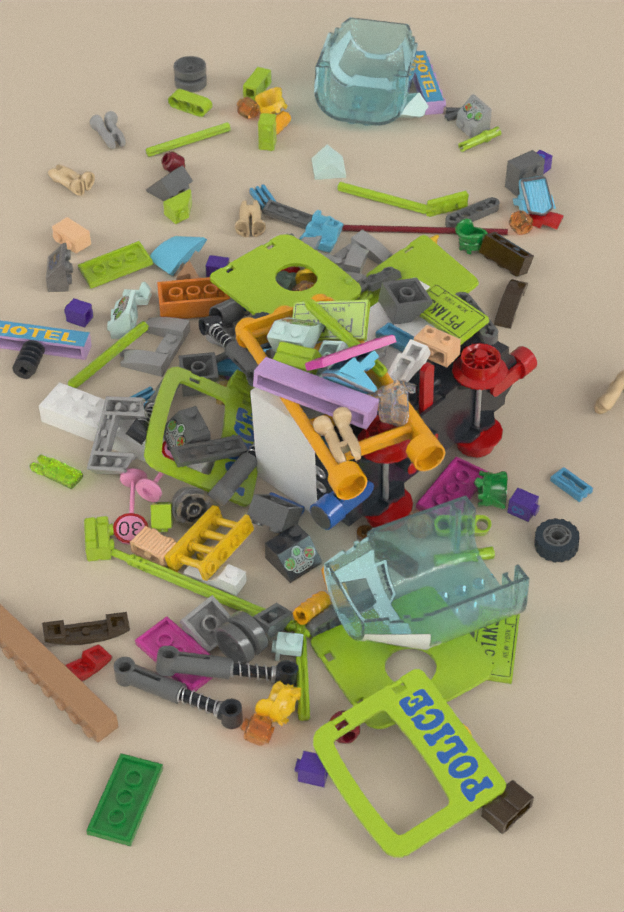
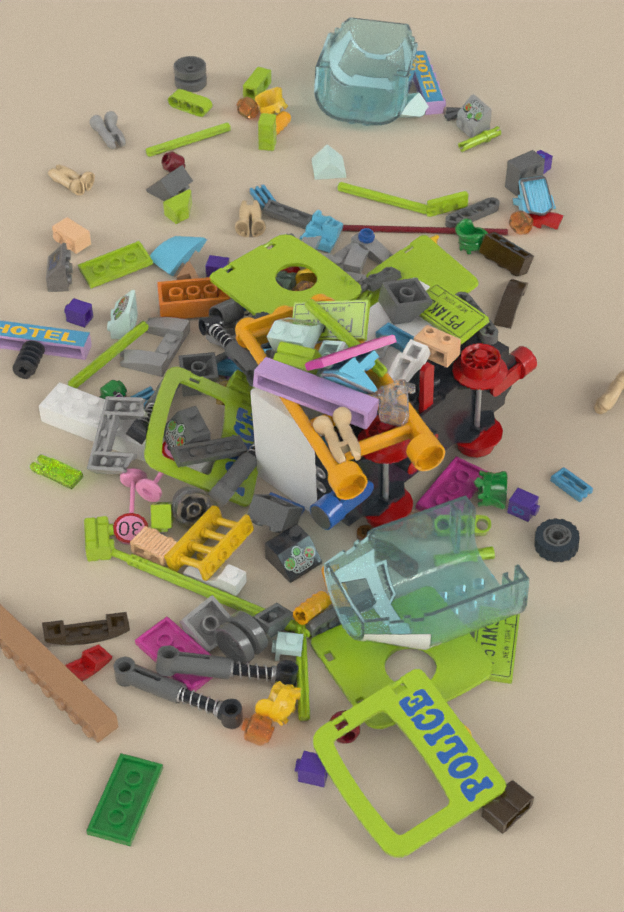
(113, 389): none -> green head
(142, 295): light aqua bracket -> none
(366, 236): none -> blue plate

